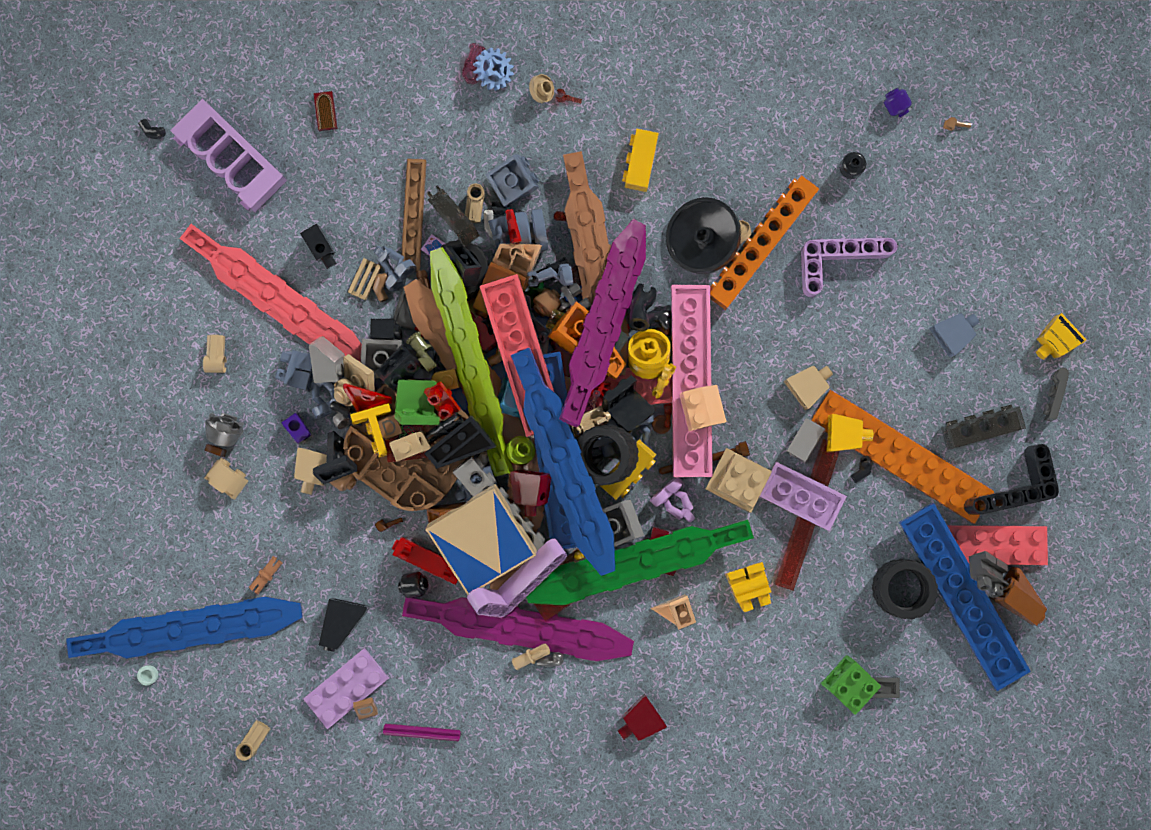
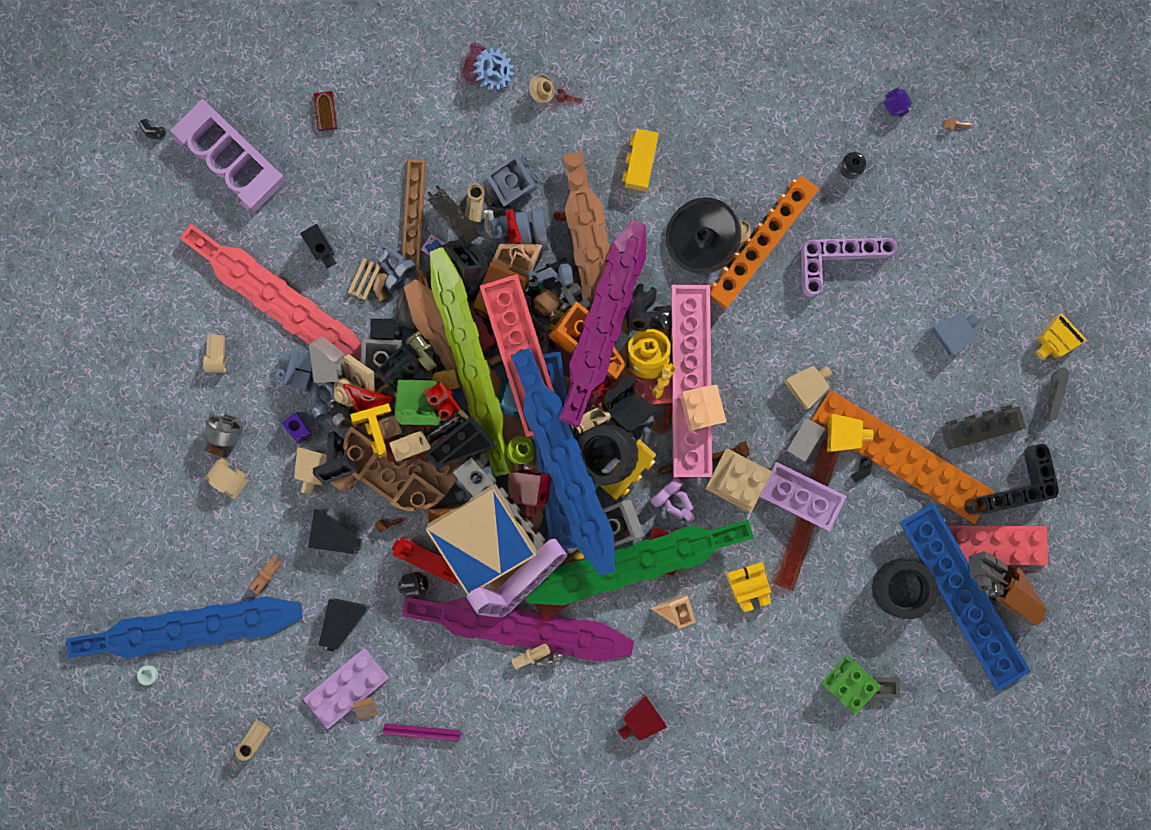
(332, 535): none -> black slope

